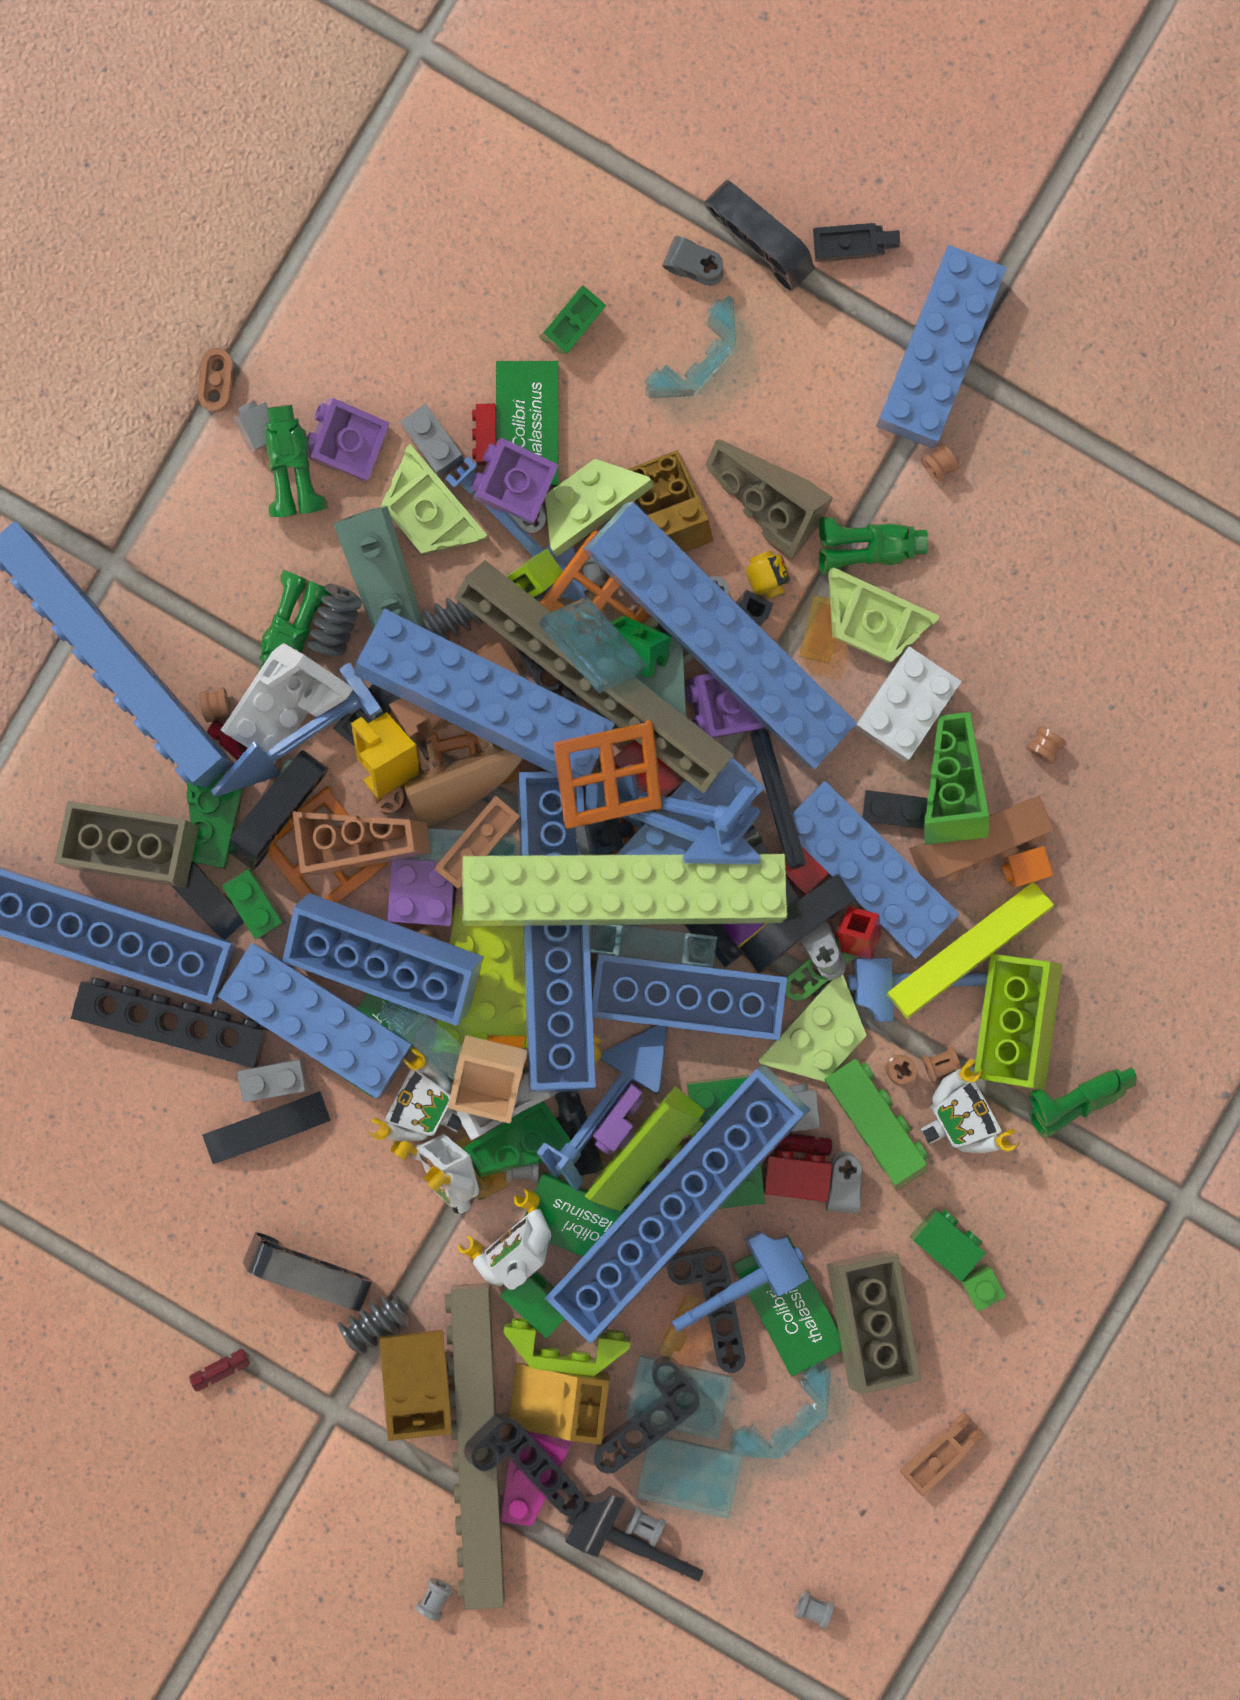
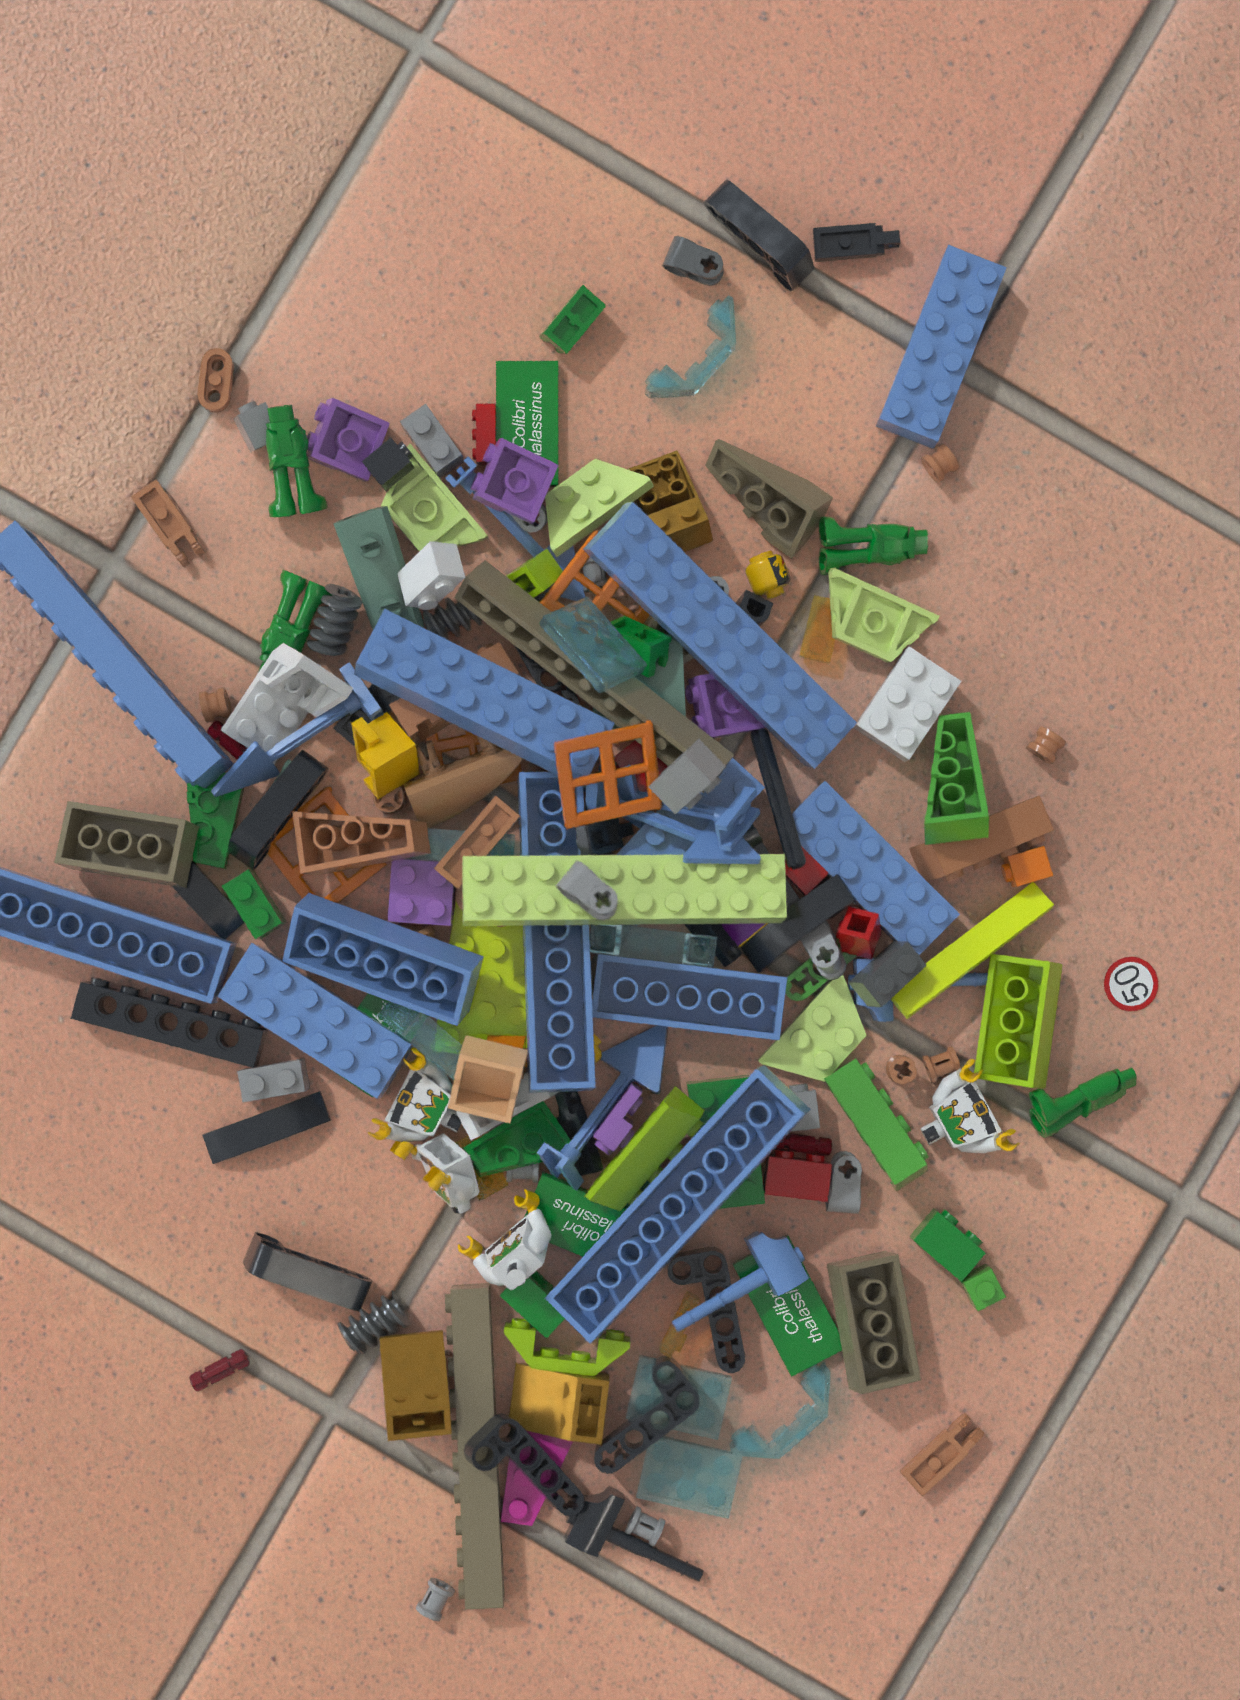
(166, 520): none -> nougat hinge
(389, 463): none -> black brick
(431, 575): none -> white brick
(584, 888): none -> light grey piece
(688, 776): none -> light grey brick
(814, 1609): light grey bush -> none
(887, 974): none -> dark grey brick
(894, 809): black hinge -> none
(1131, 983): none -> sticker

